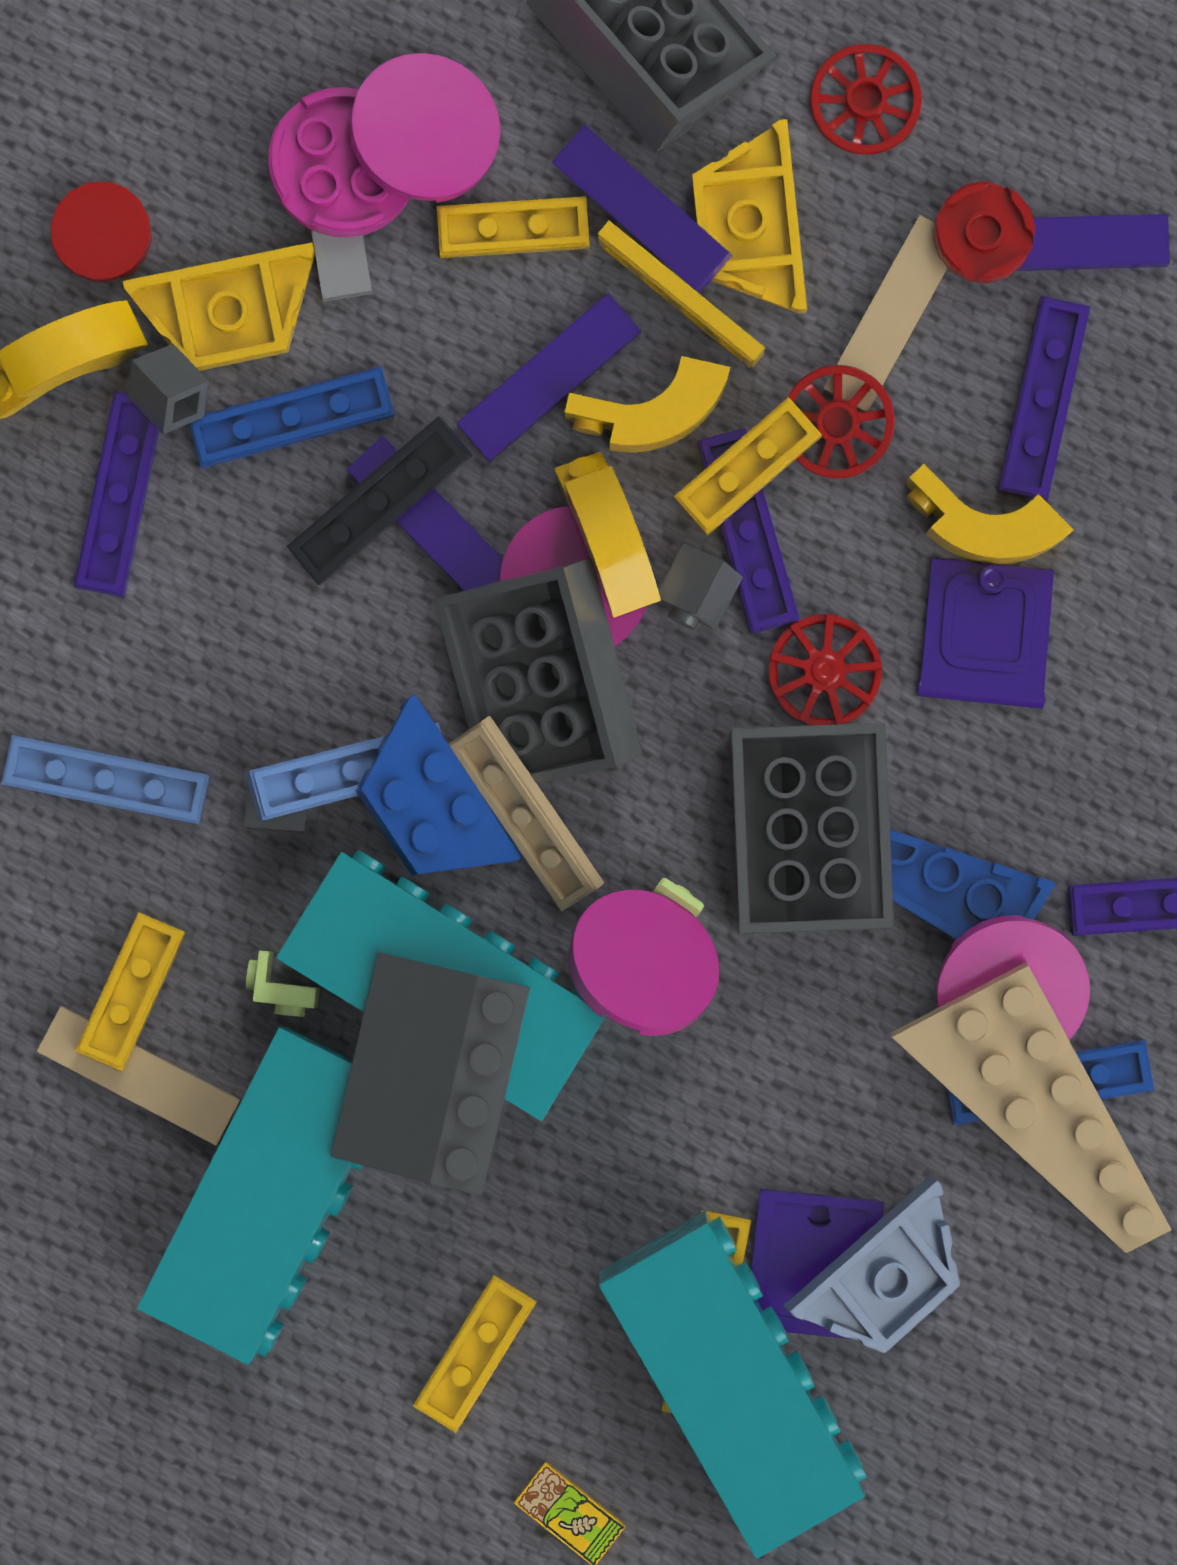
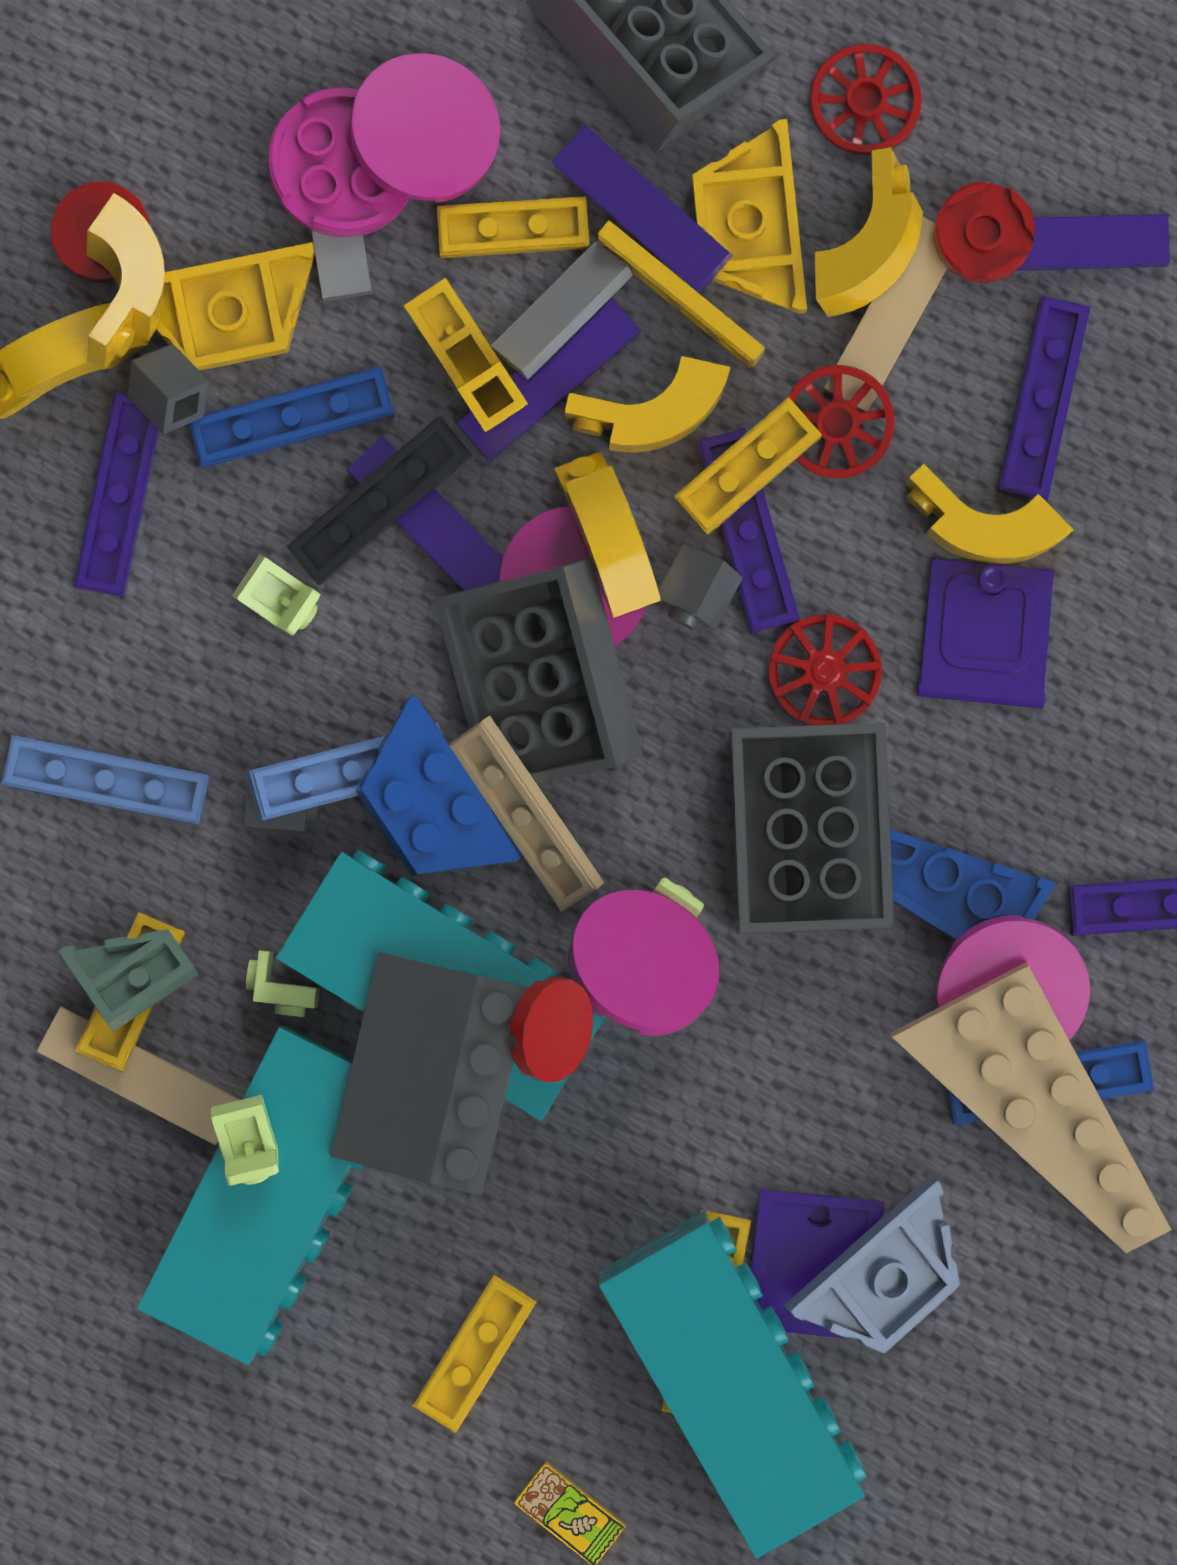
(129, 973): none -> sand green wing
(132, 254): none -> yellow arch
(246, 1140): none -> yellowish green bracket
(277, 596): none -> yellowish green bracket
(465, 355): none -> yellow arch
(551, 1029): none -> red tile
(562, 310): none -> light grey tile
(882, 249): none -> yellow arch

